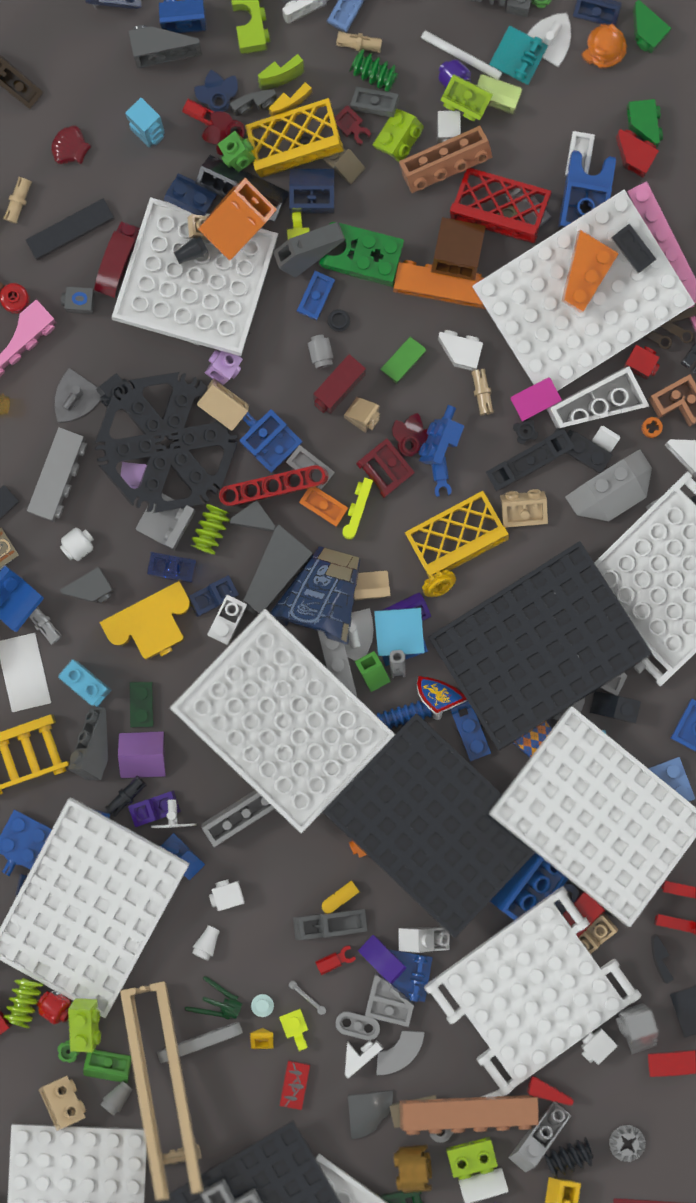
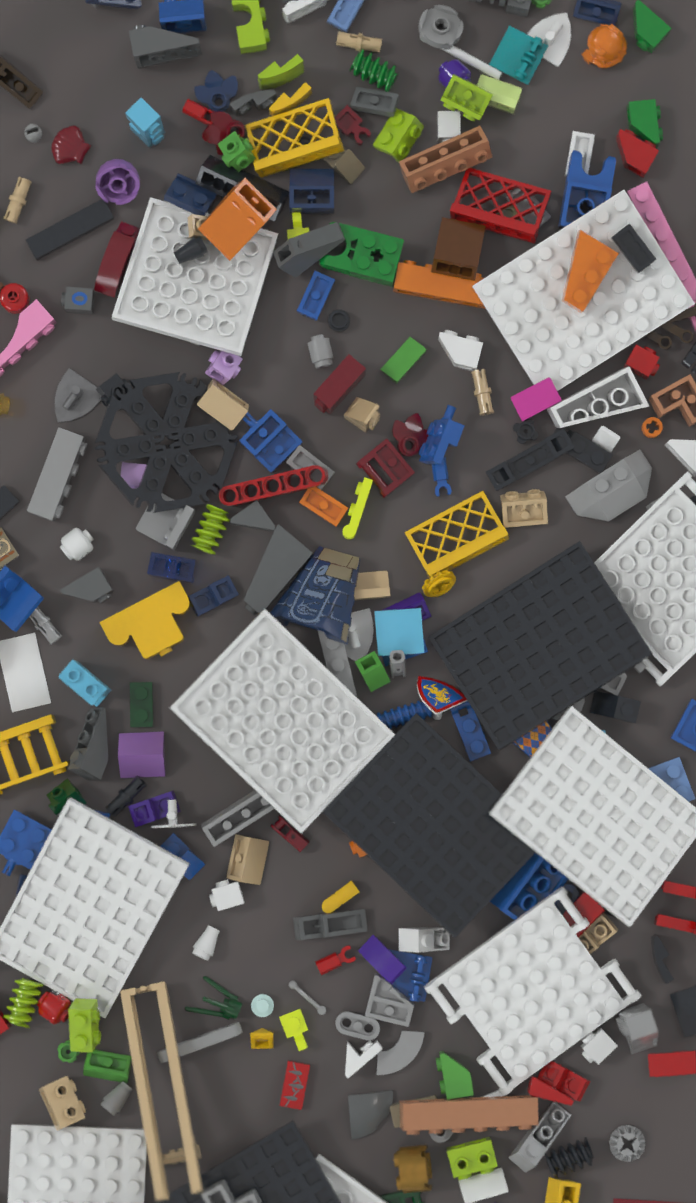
(34, 136): none -> light grey hinge
(61, 794): none -> dark green brick
(117, 181): none -> medium lavender cylinder
(227, 620): white slope -> none
(247, 859): none -> tan panel
(293, 837): none -> dark red bar
(440, 38): none -> light grey plate
(456, 1077): none -> bright green slope
(564, 1080): none -> red slope

